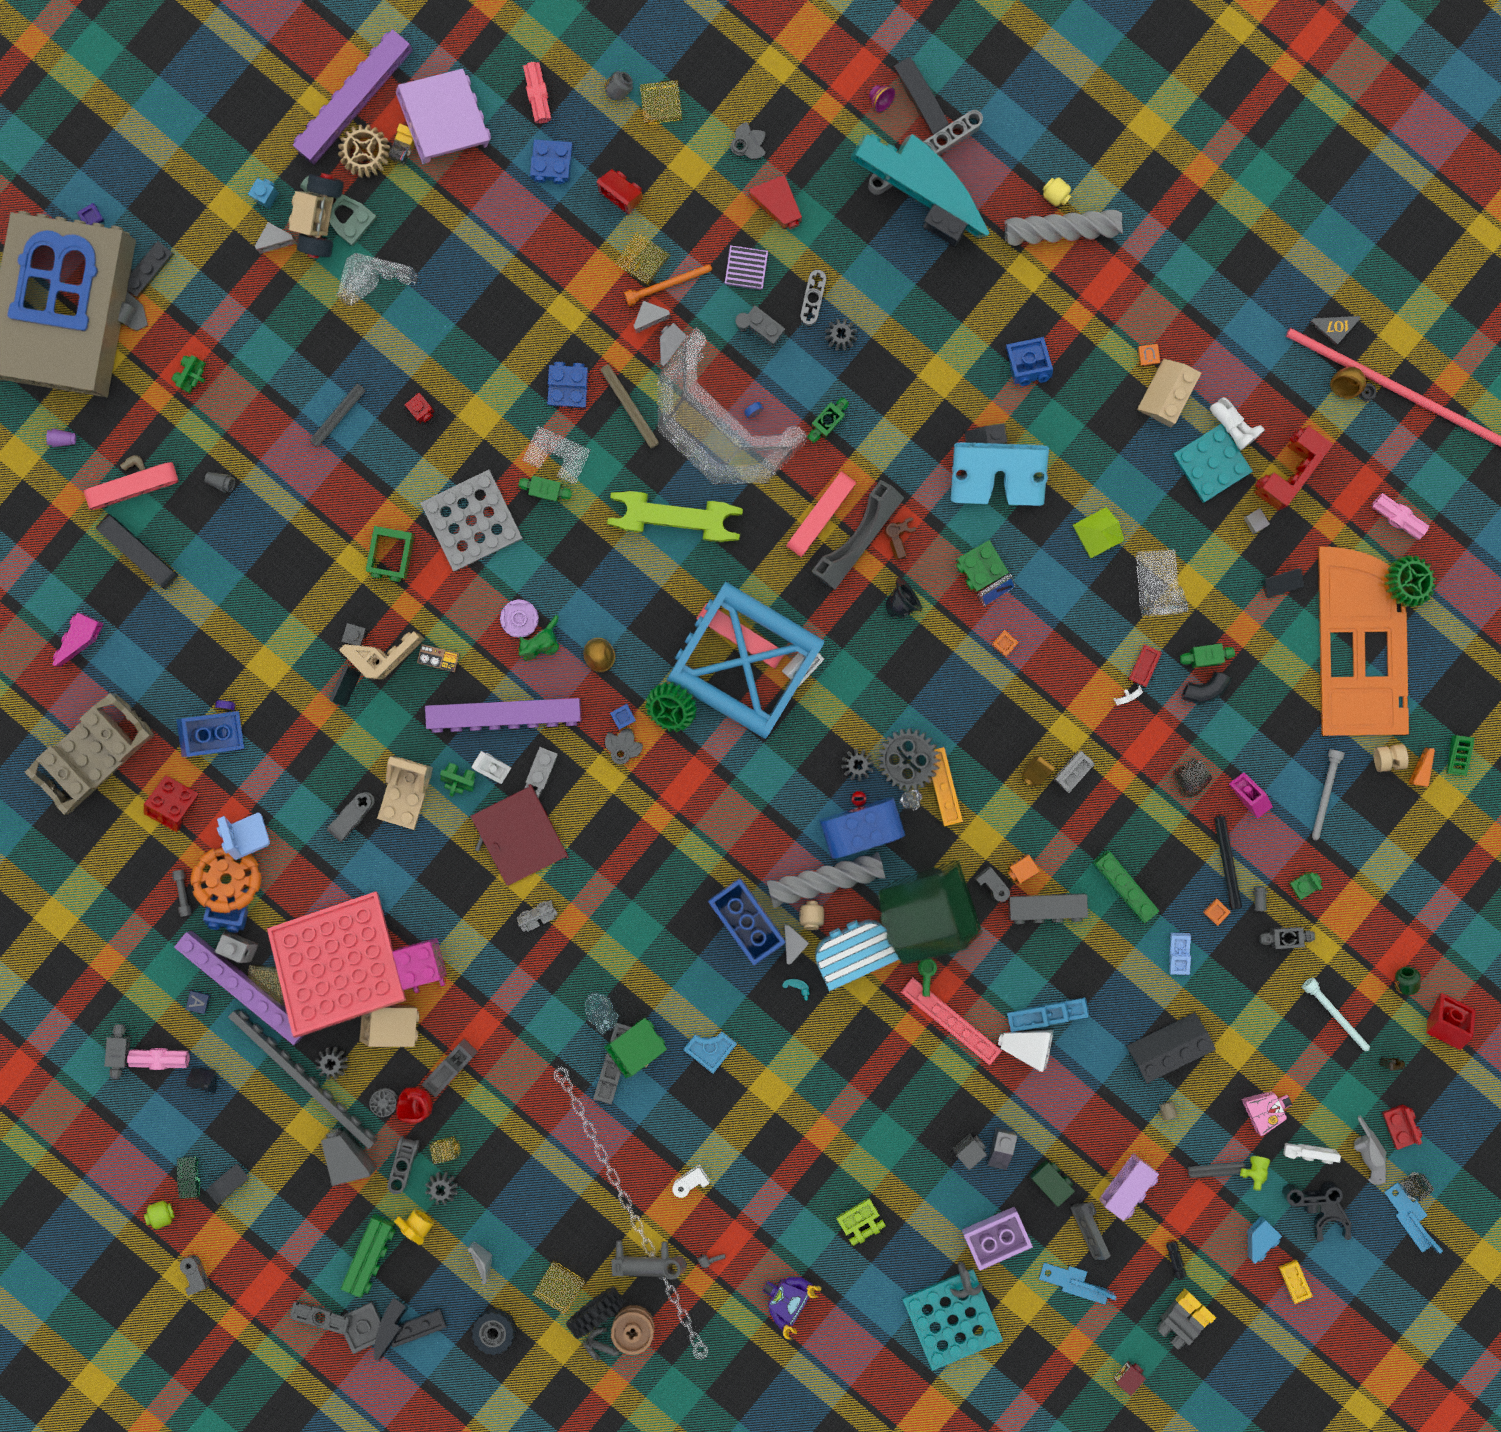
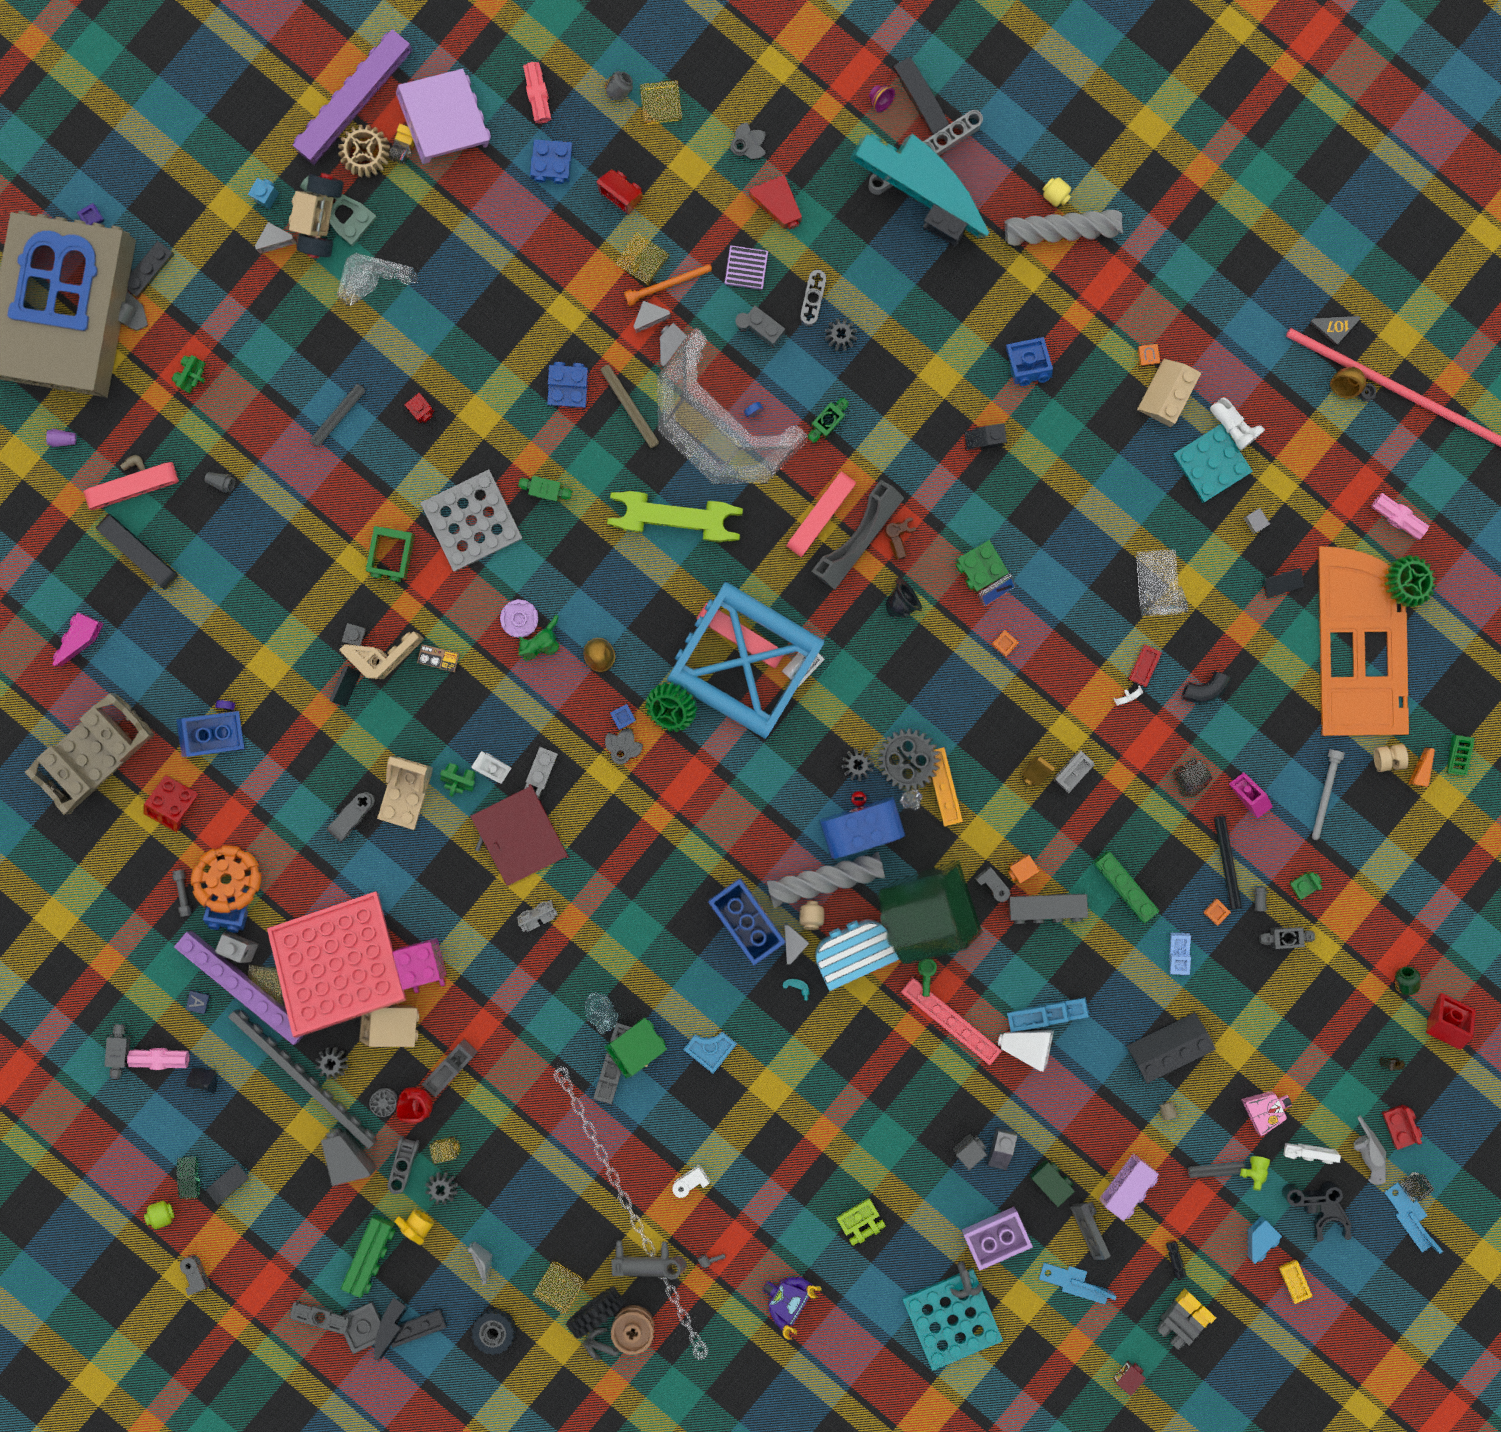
(243, 836): light blue bracket -> none
(503, 713): medium lavender brick -> none
(572, 453): clear plate -> none
(985, 459): medium azure connector -> none
(1099, 532): lime slope -> none
(1207, 655): green piece -> none
(1309, 446): red plate -> none
(1311, 986): light aqua piece -> none

